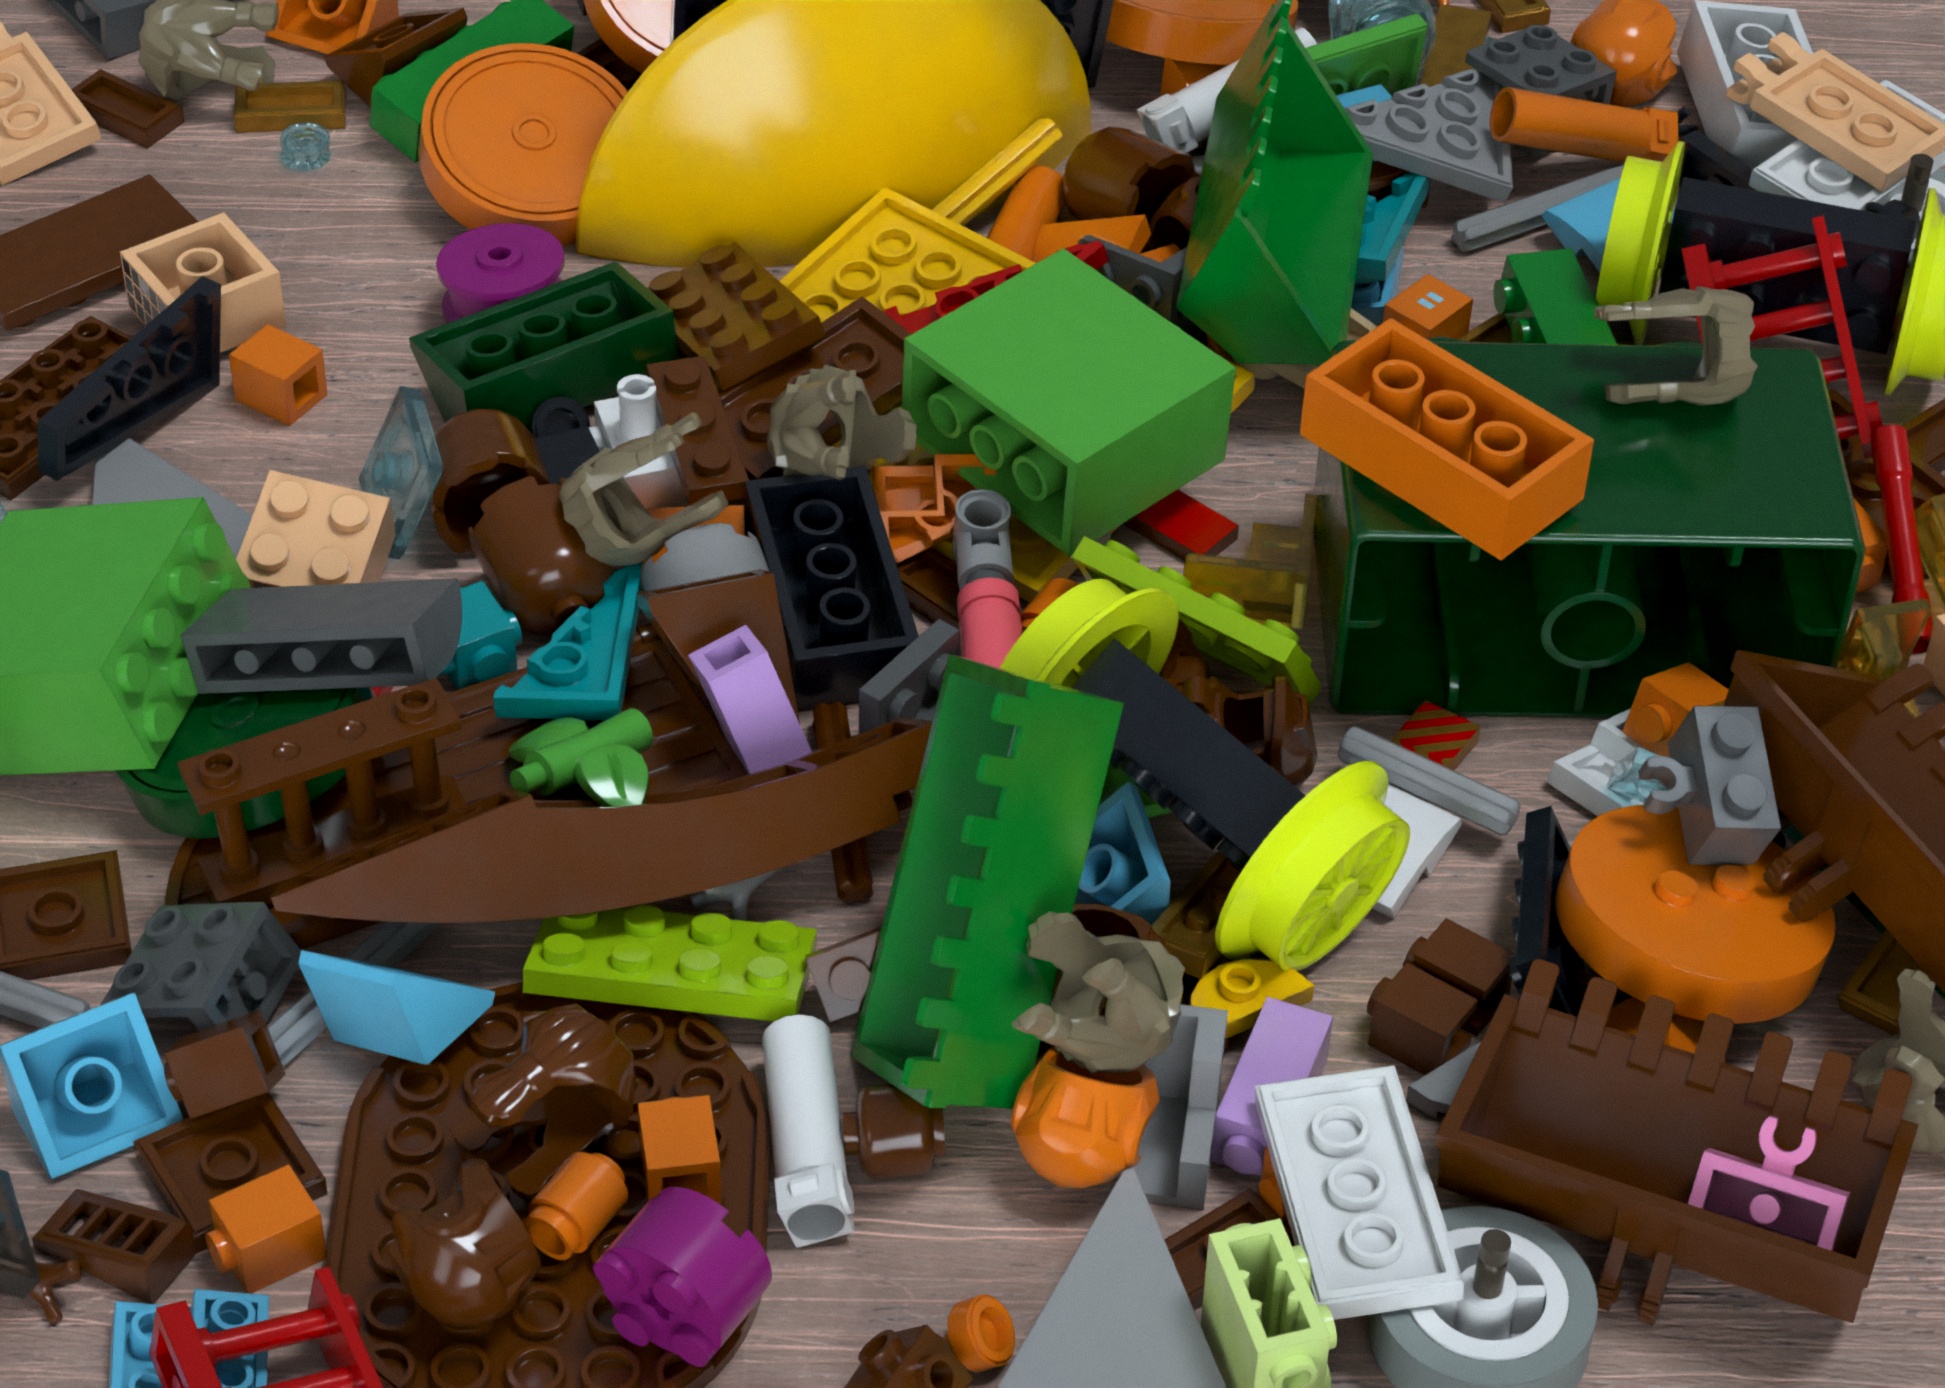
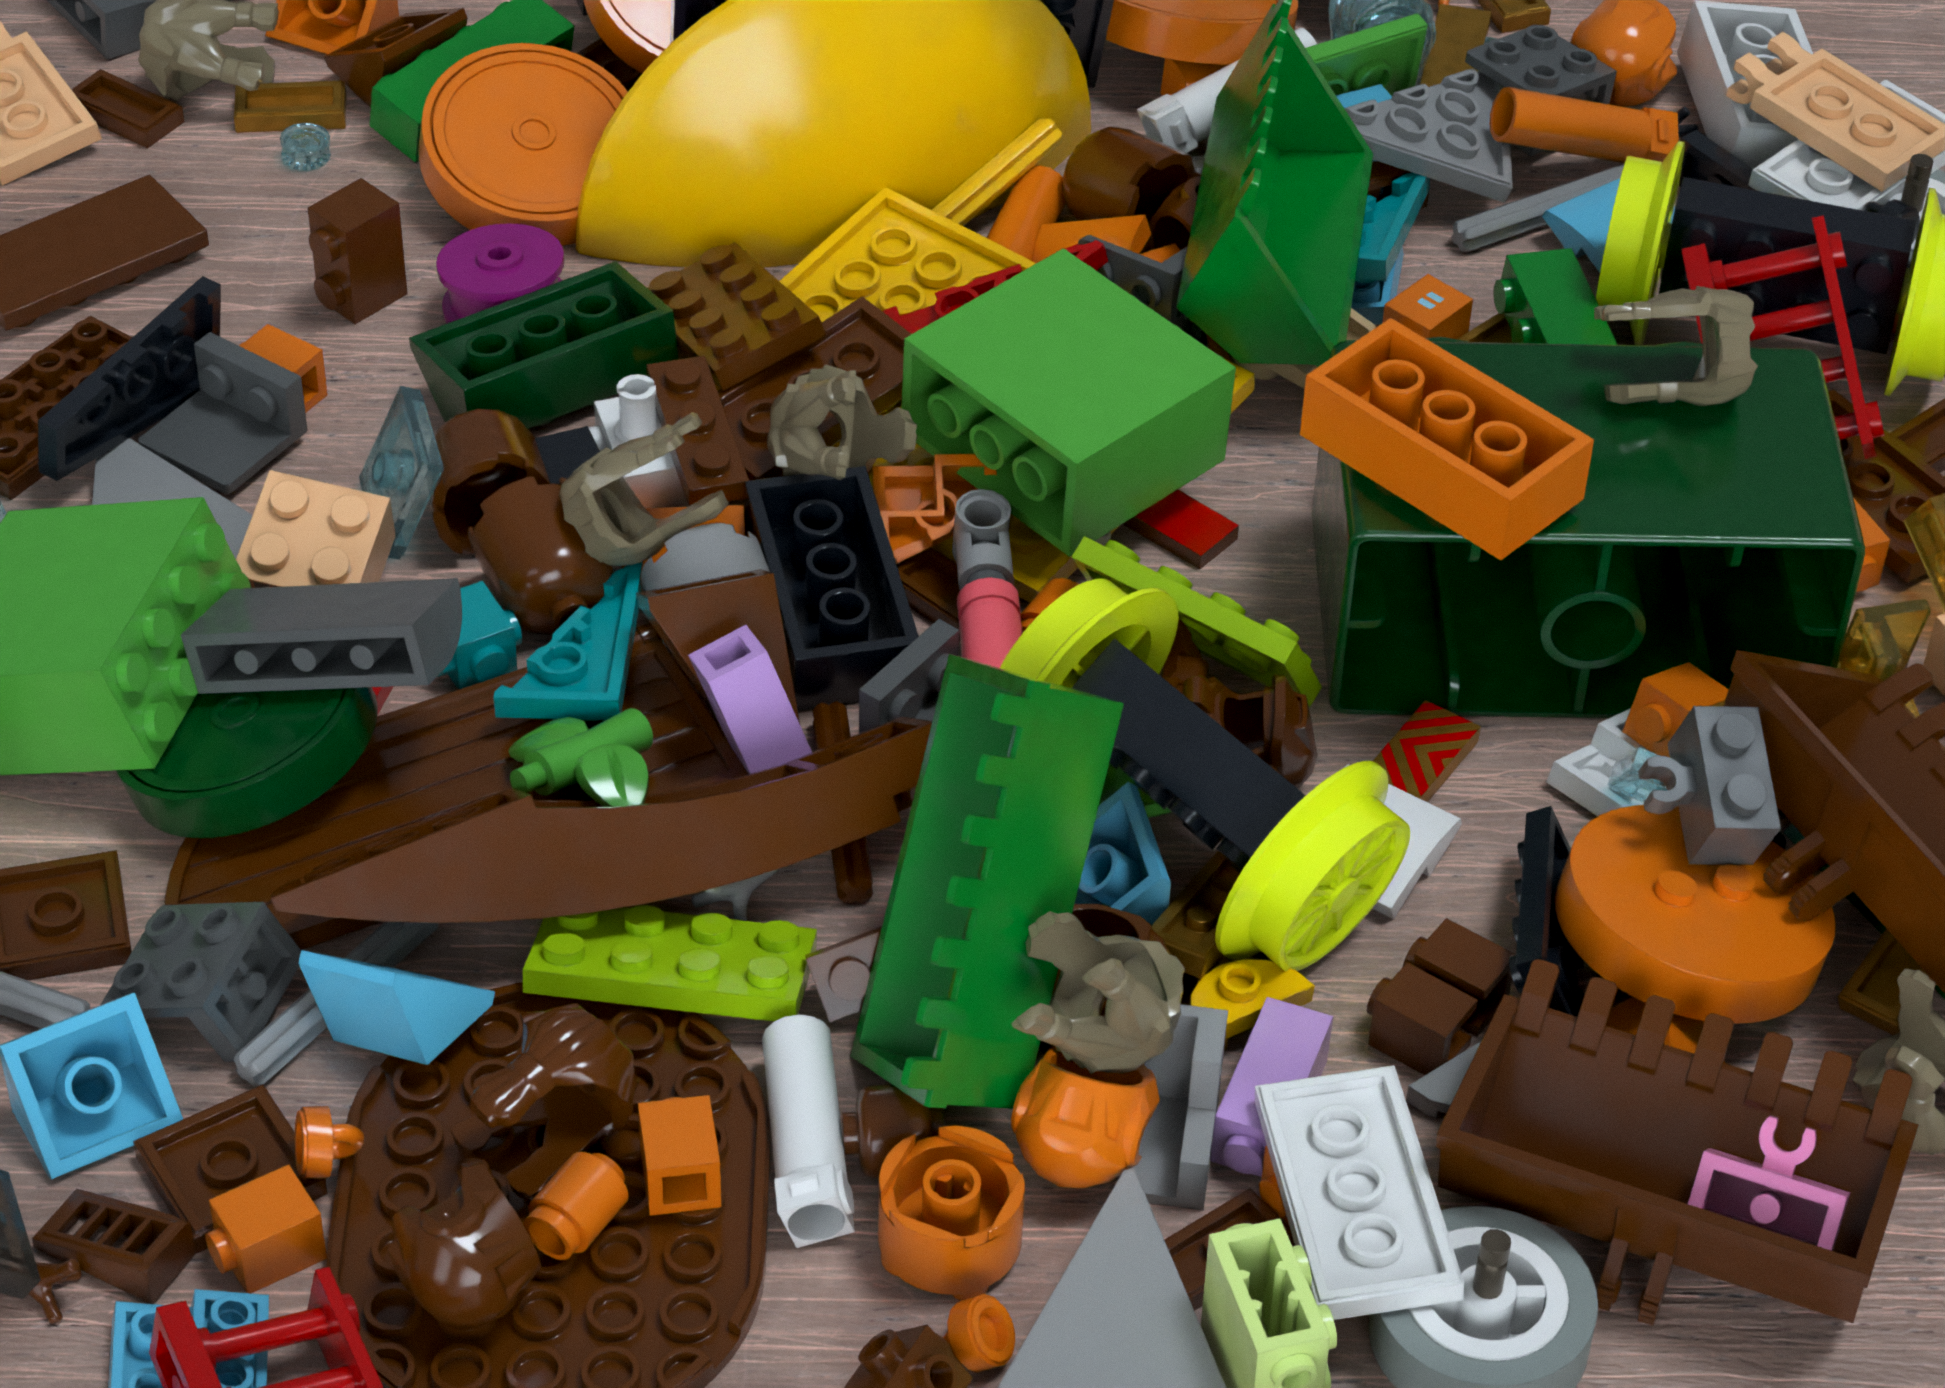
(215, 249): light nougat brick -> none
(223, 1064): reddish brown brick -> none
(237, 419): none -> dark grey bracket
(308, 750): reddish brown fence -> none
(321, 1142): none -> orange tile
(357, 251): none -> reddish brown brick
(557, 416): black tile -> none
(682, 1275): magenta brick -> none
(950, 1211): none -> orange brick
(1272, 579): clear yellow panel -> none
(1432, 781): light grey axle -> none
(1894, 479): red piece -> none

